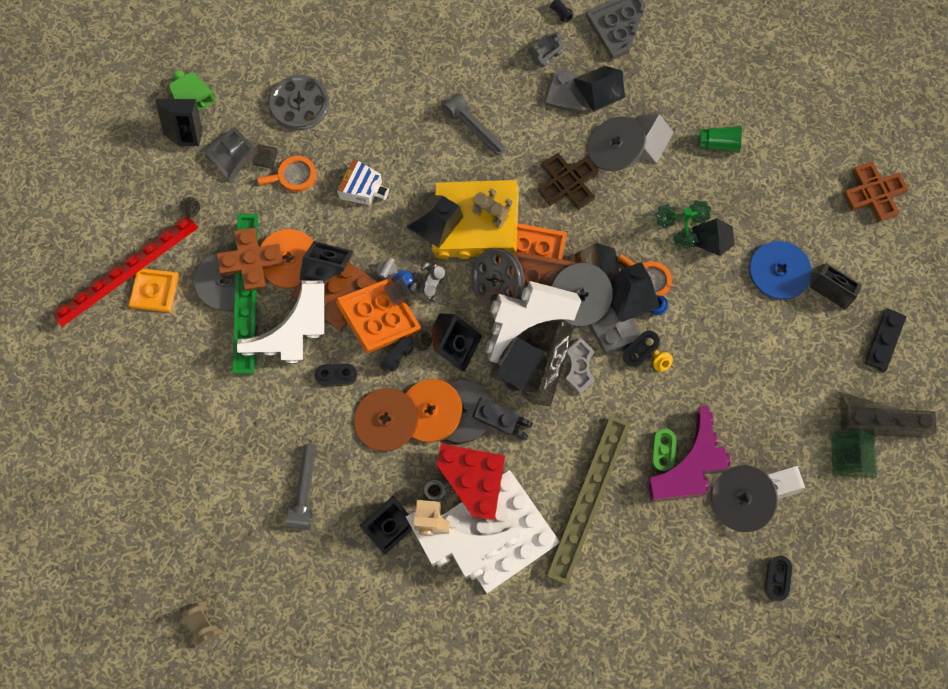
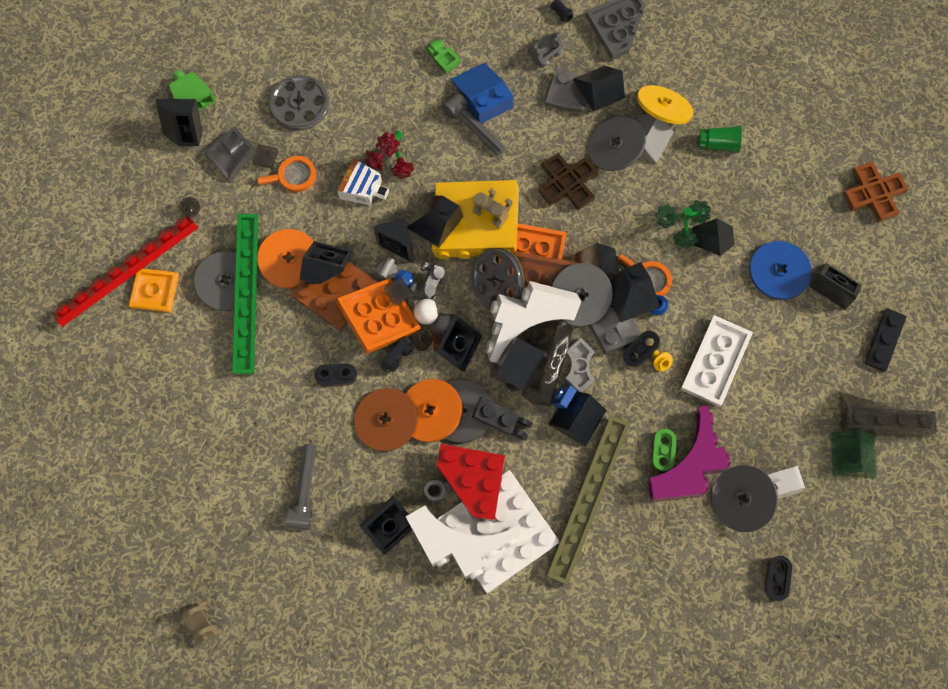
(250, 259): dark orange plate -> none
(287, 337): white arch -> none
(389, 145): none -> dark red plant
(395, 238): none -> black slope
(425, 311): none -> white piece
(429, 519): tan brick -> none
(444, 58): none -> bright green plate
(484, 92): none -> blue slope
(563, 396): none -> blue plate
(579, 417): none -> black slope
(665, 104): none -> yellow piece
(716, 361): none -> white plate

